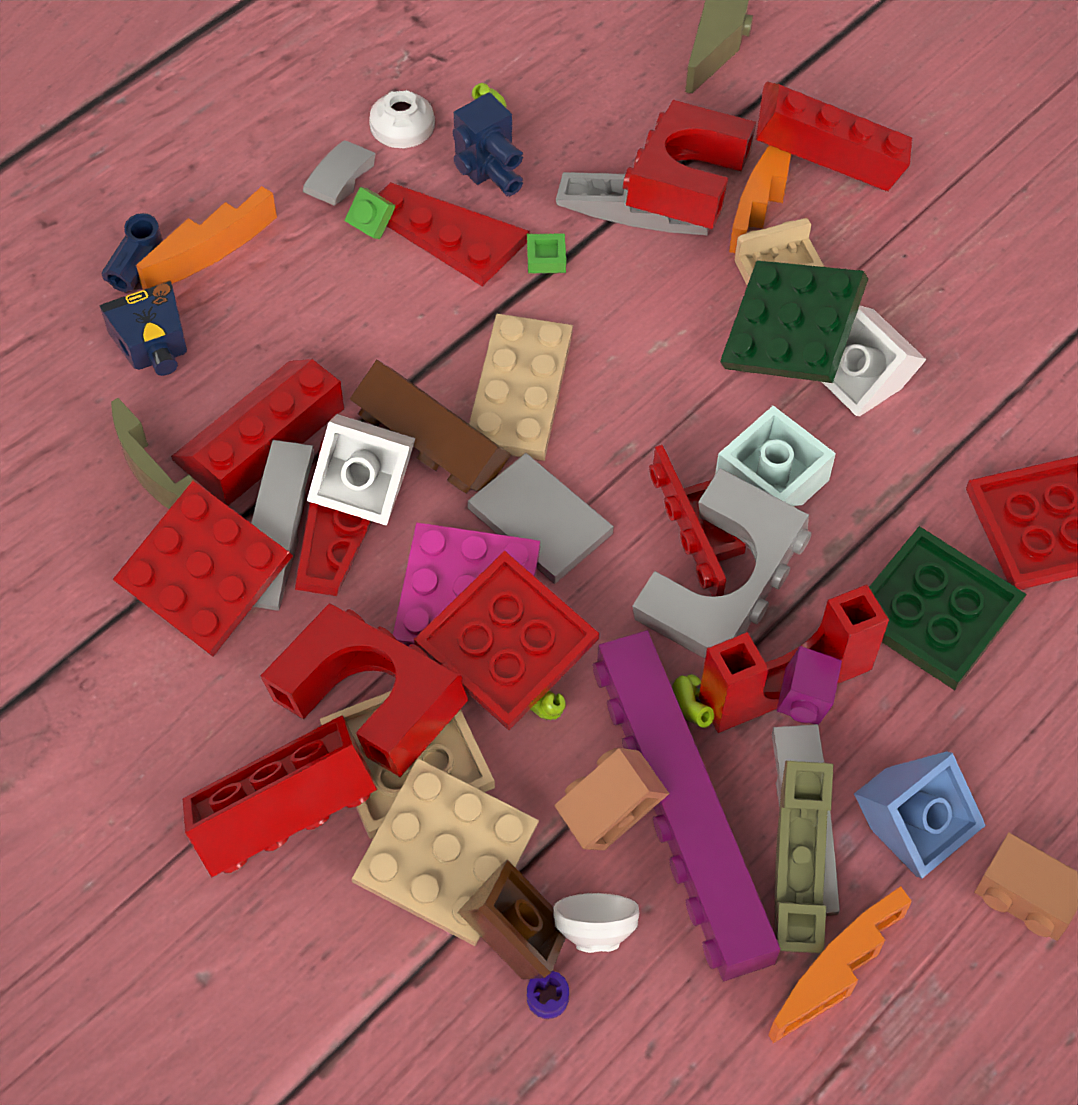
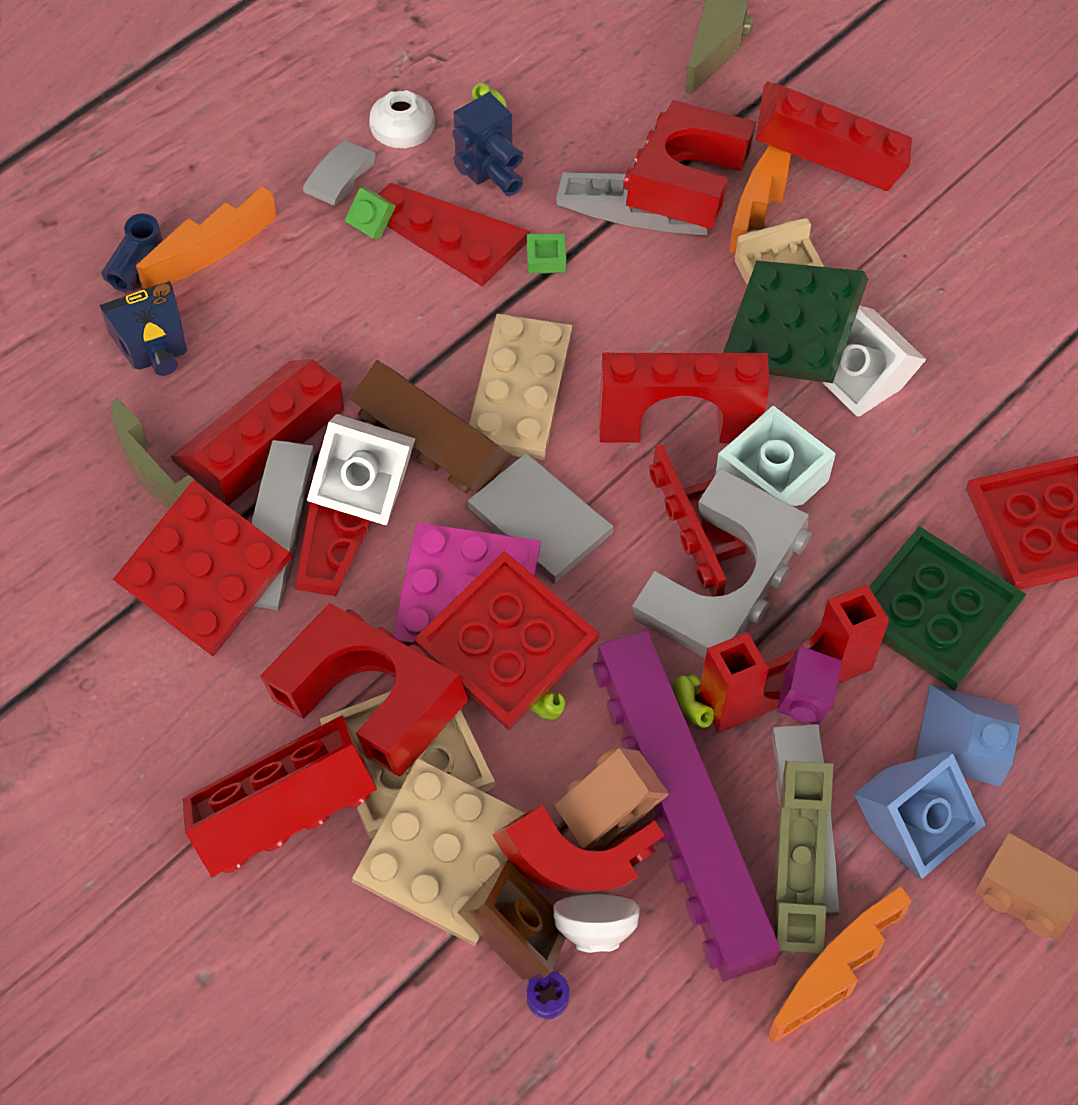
(554, 863): none -> red arch
(637, 380): none -> red arch
(972, 728): none -> medium blue slope

